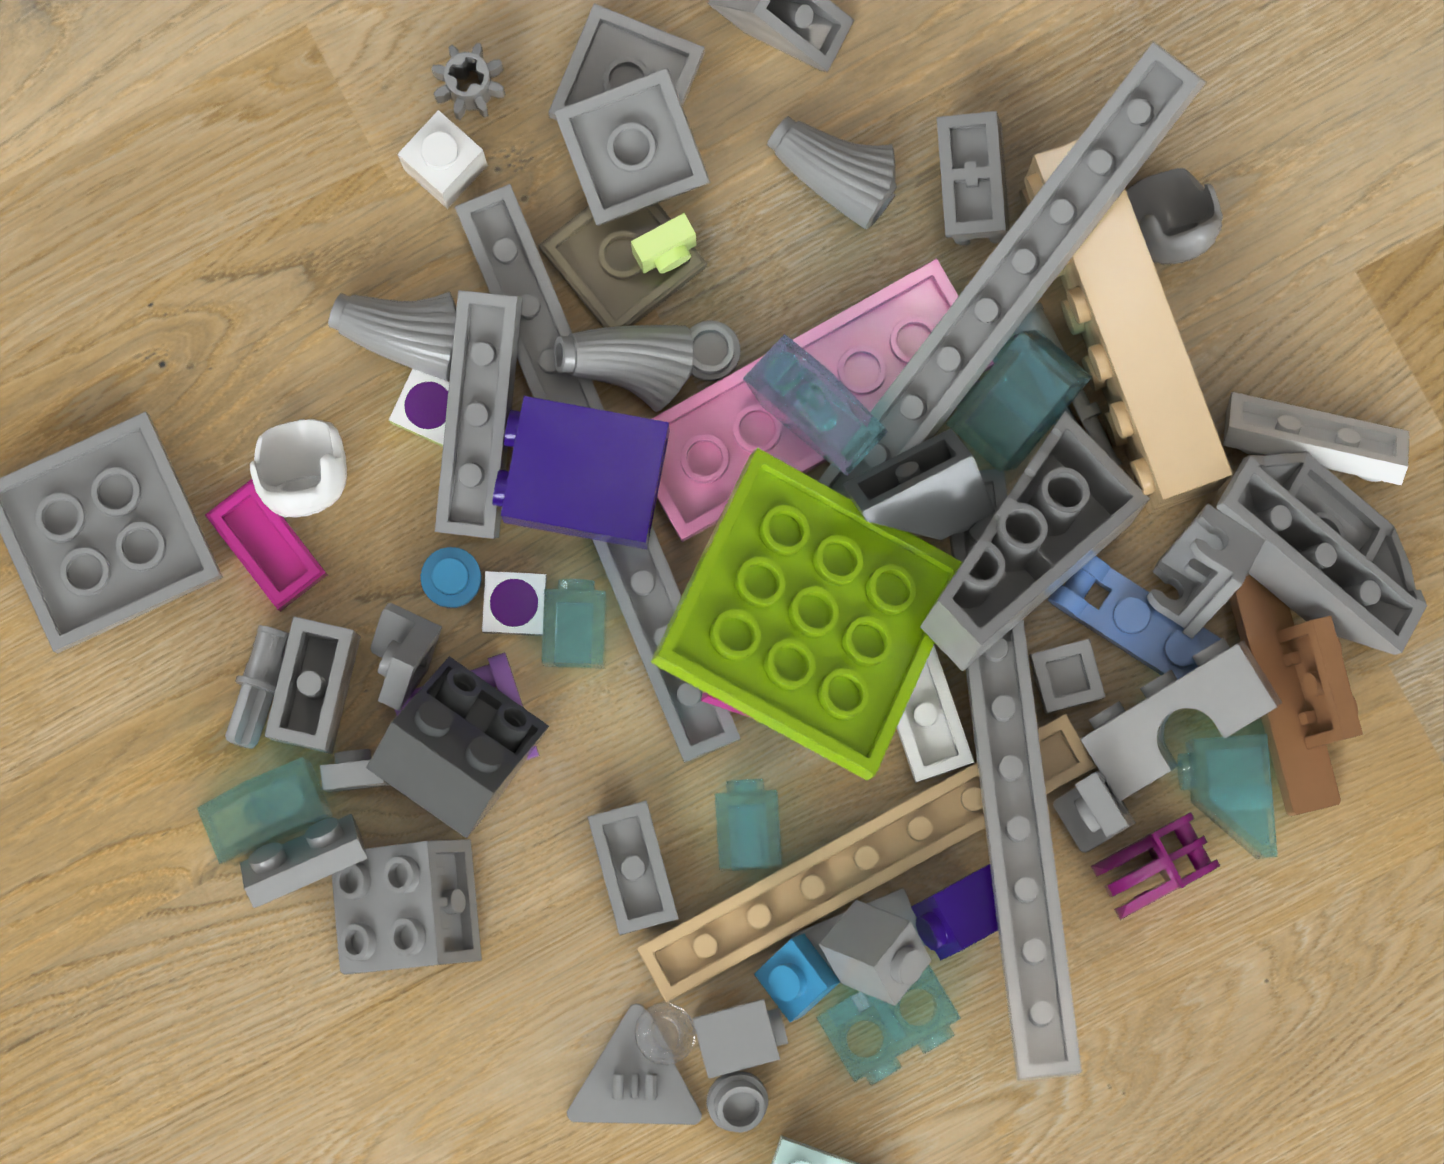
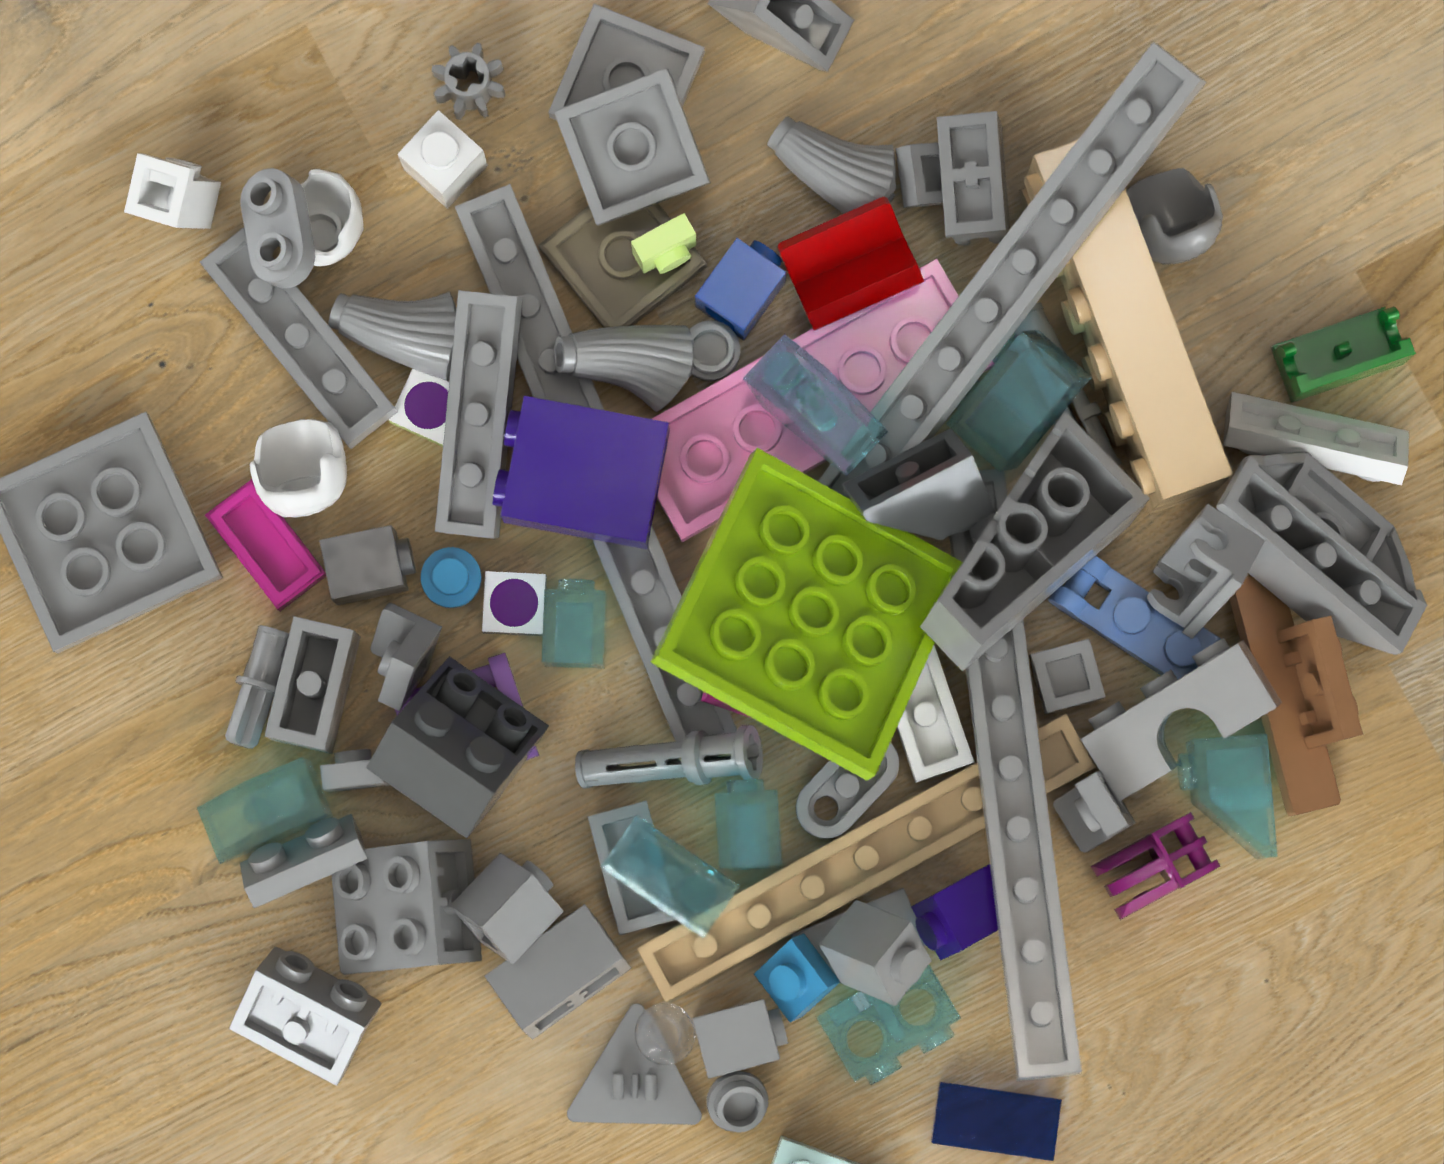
(172, 193): none -> white brick
(277, 223): none -> light grey plate
(301, 343): none -> light grey plate
(305, 1014): none -> bracket
(333, 216): none -> white hair
(367, 564): none -> flat silver brick
(508, 906): none -> light grey brick
(558, 972): none -> light grey hinge
(670, 876): none -> clear light blue brick
(697, 754): none -> light grey pin
(742, 286): none -> brick
(849, 792): none -> light grey plate
(850, 262): none -> red panel
(920, 174): none -> light grey plate
(996, 1121): none -> clear blue tile
(1342, 353): none -> green hinge

